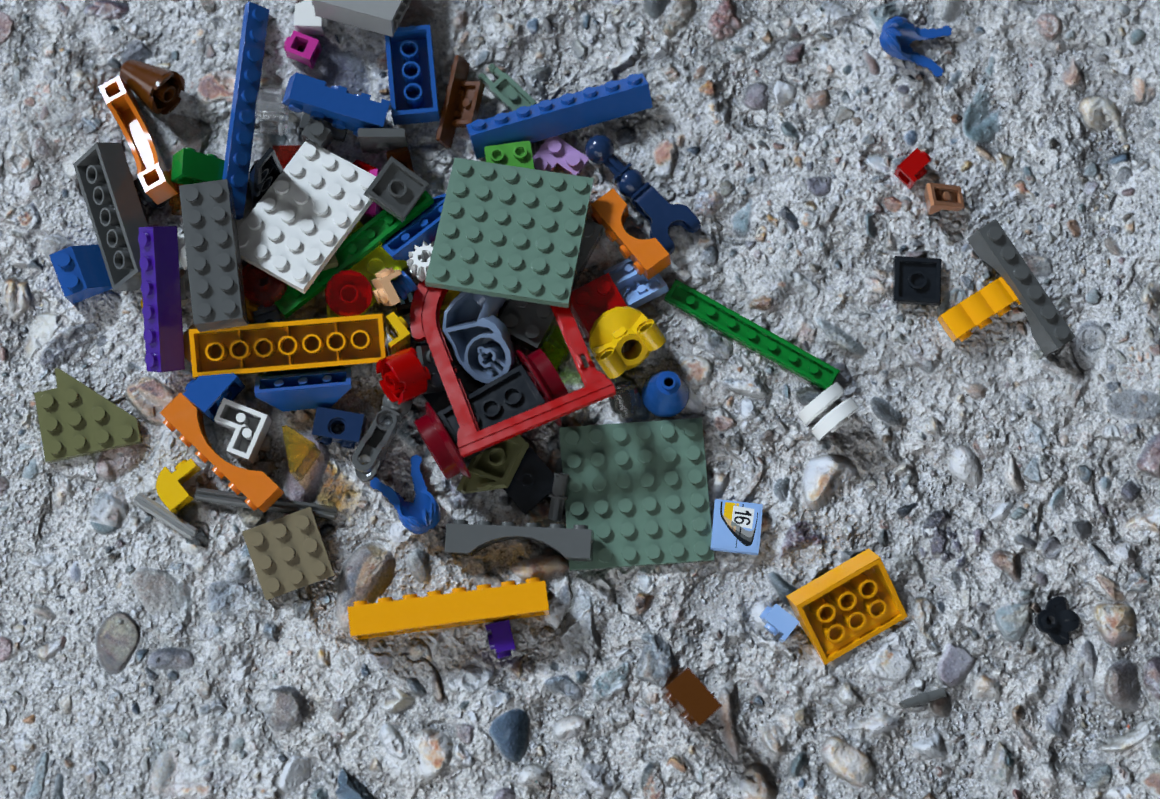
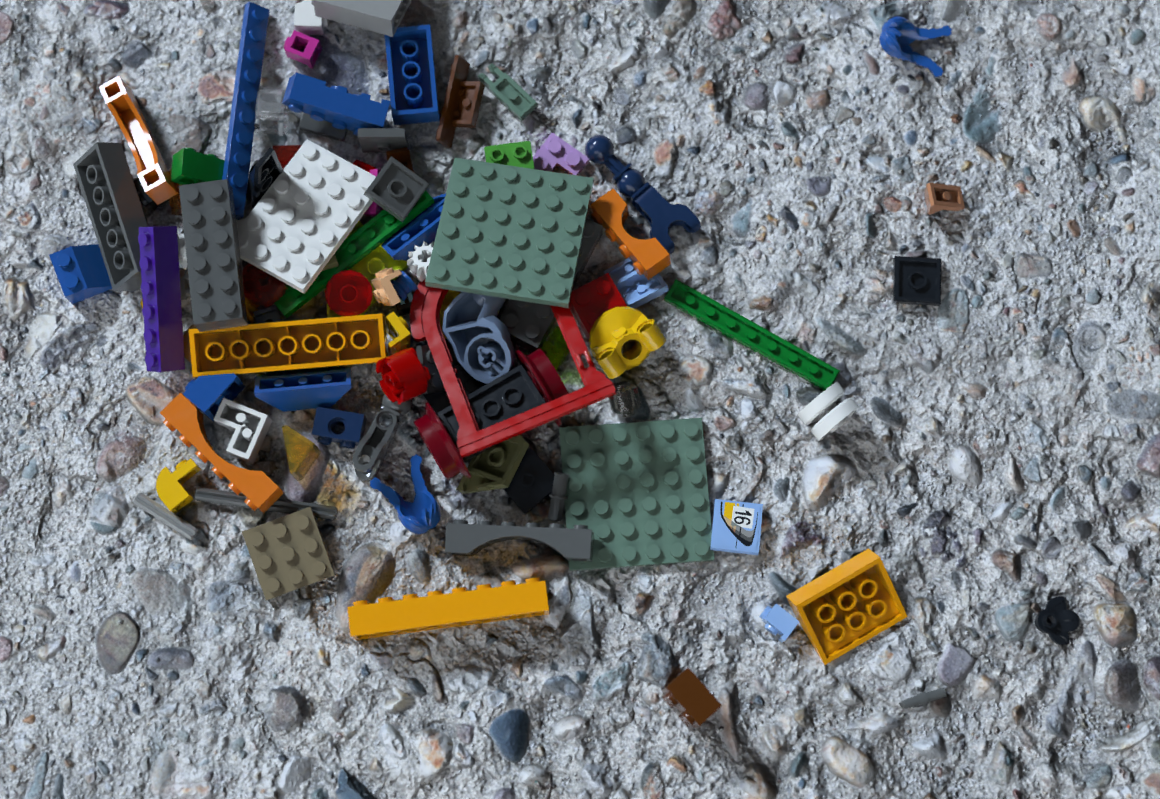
(81, 422): olive wing -> none
(153, 85): reddish brown cone -> none
(318, 133): dark grey brick -> none
(501, 638): dark purple brick -> none
(562, 114): blue brick -> none
(665, 394): blue cone -> none
(913, 168): red brick -> none
(978, 310): light orange brick -> none
(1045, 321): dark grey arch -> none

